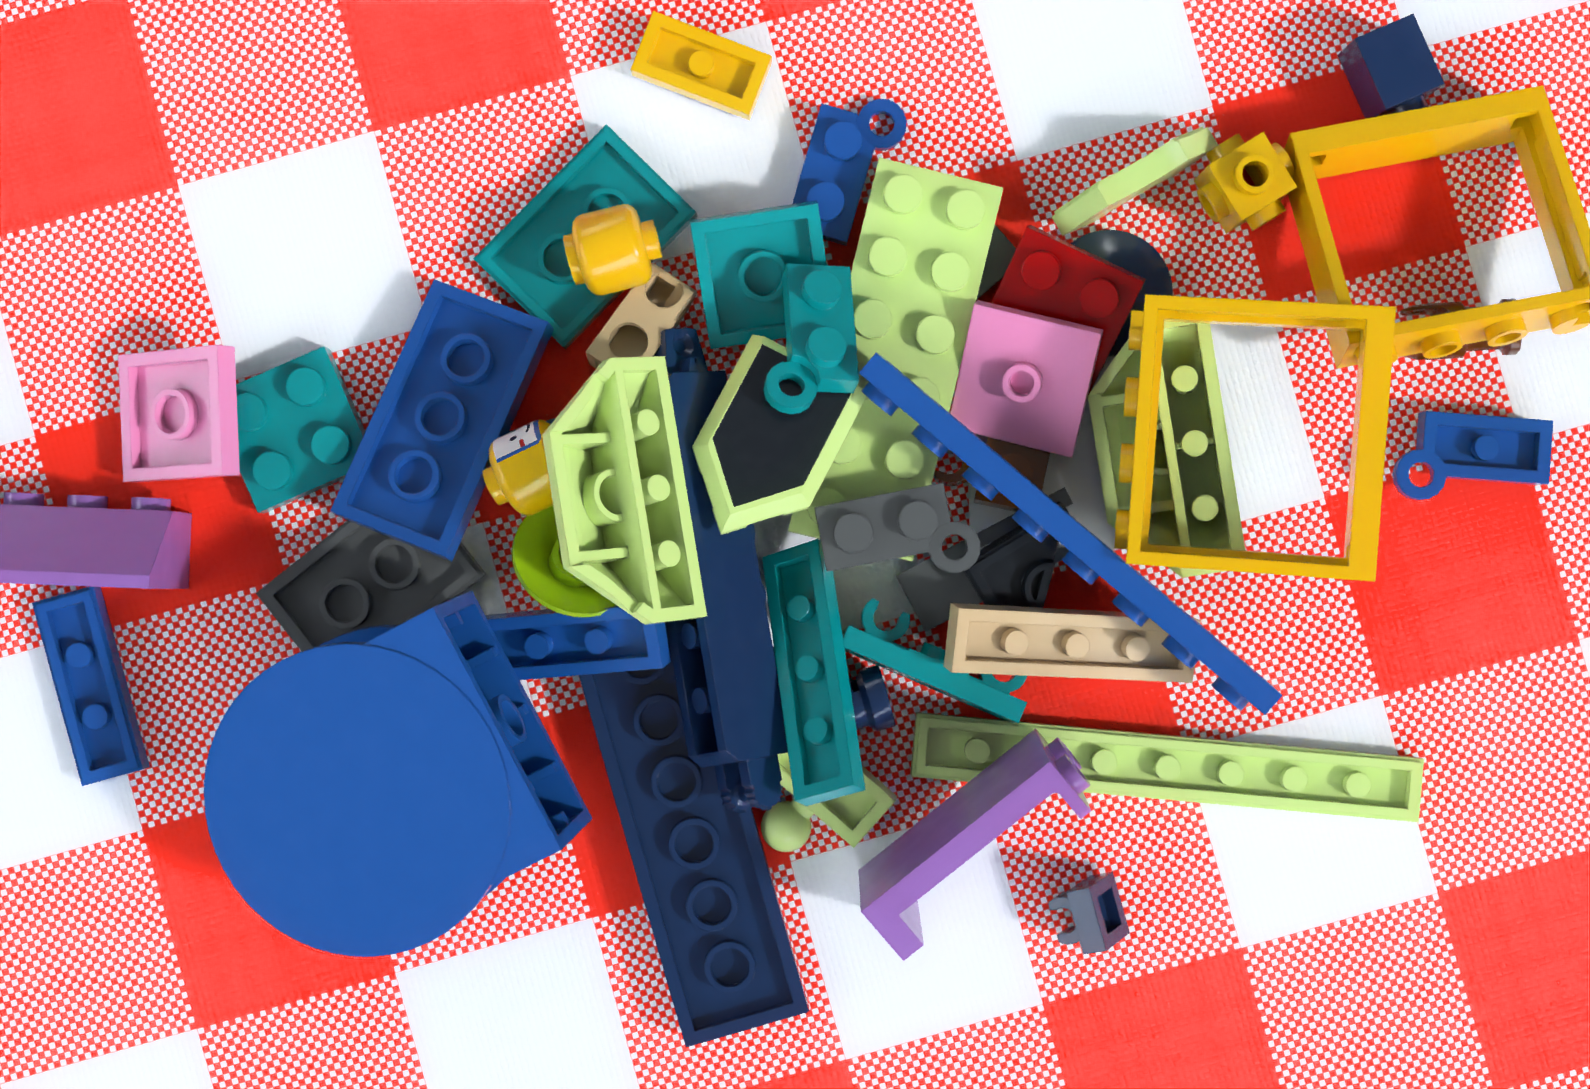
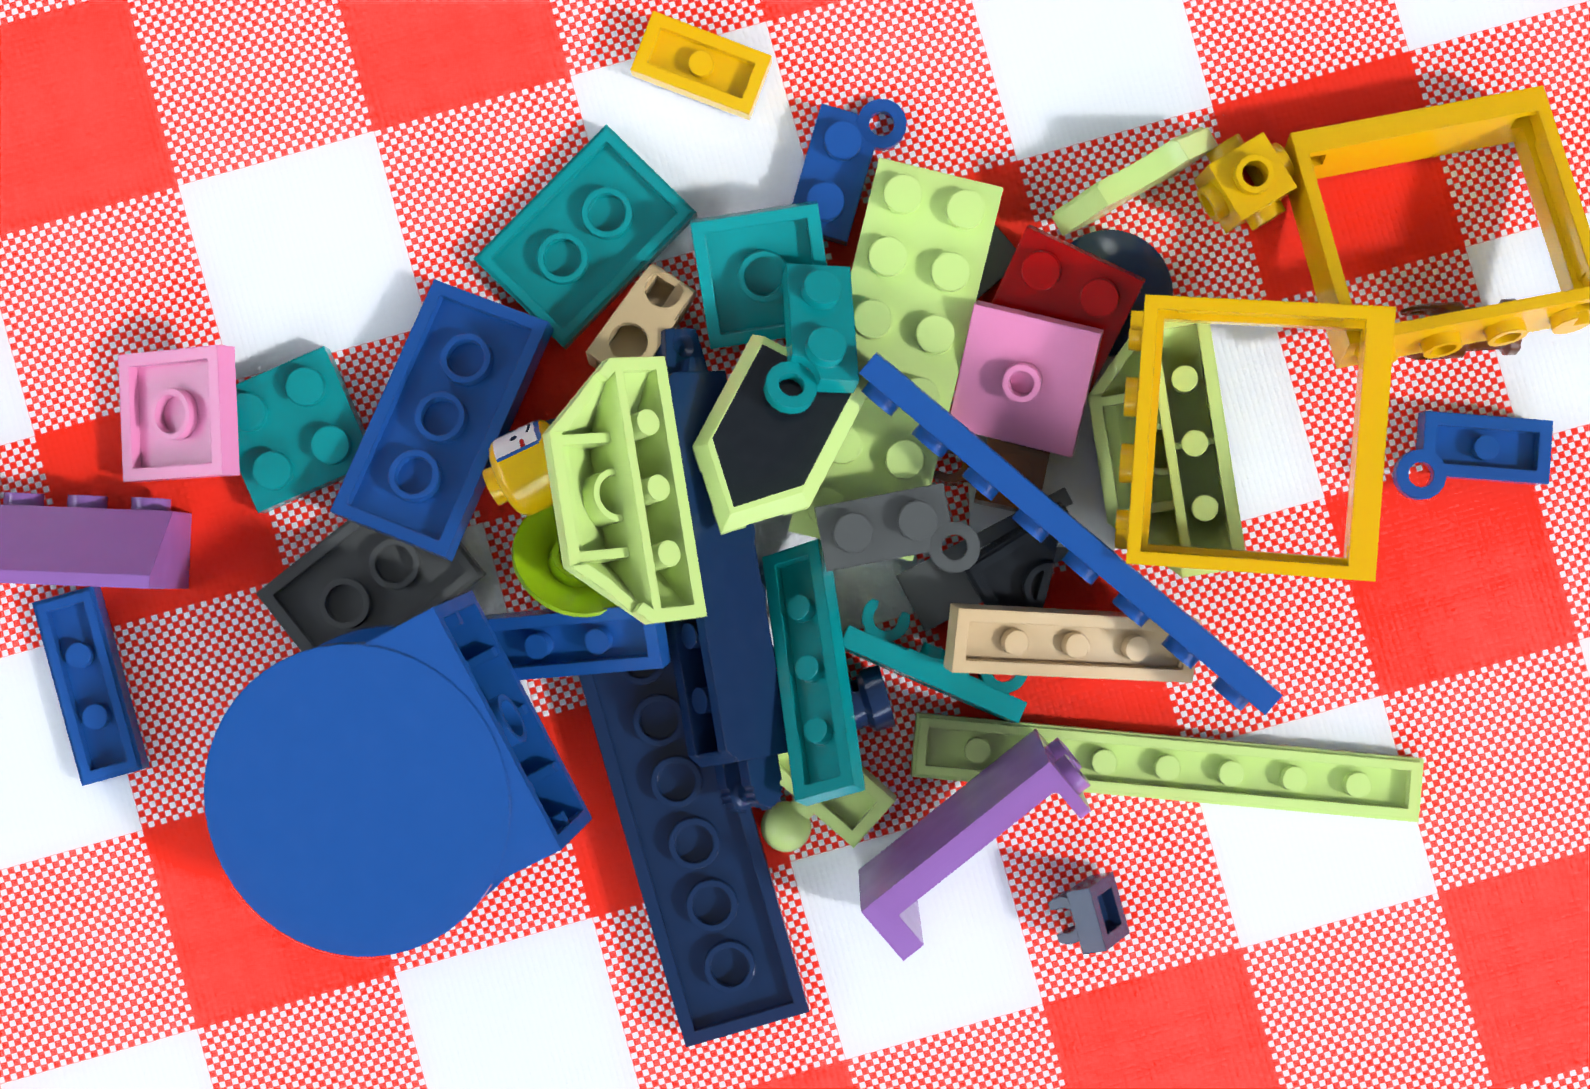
(611, 249): yellow head -> none
(1391, 68): dark blue brick -> none

